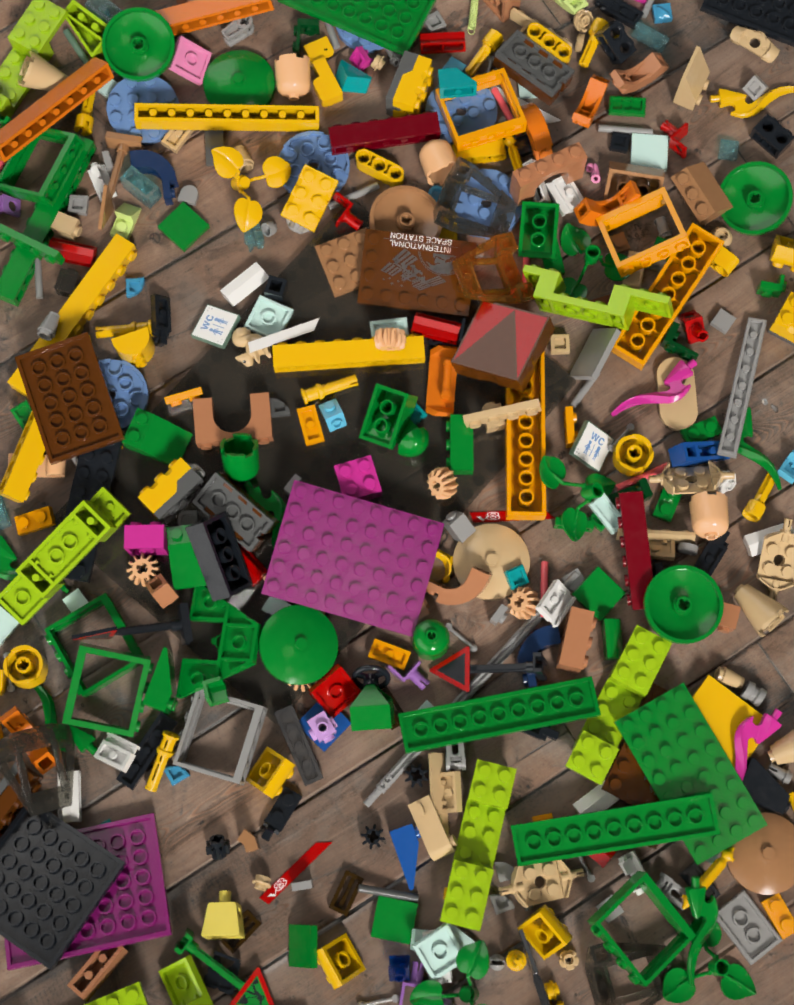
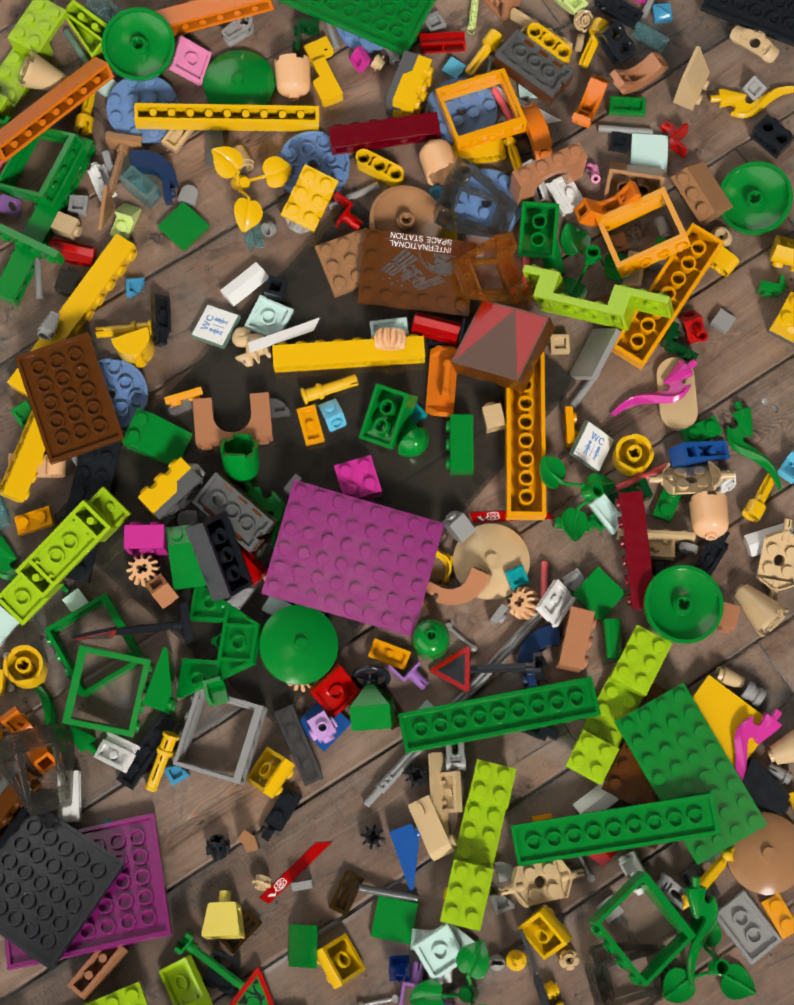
(352, 79): teal slope -> none
(442, 483): light nougat gear -> none
(455, 83): teal slope -> none
(508, 412): tan plate -> none
(630, 427): light grey hinge -> none
(728, 149): clear light blue plate -> none
(742, 387): light grey tile -> none

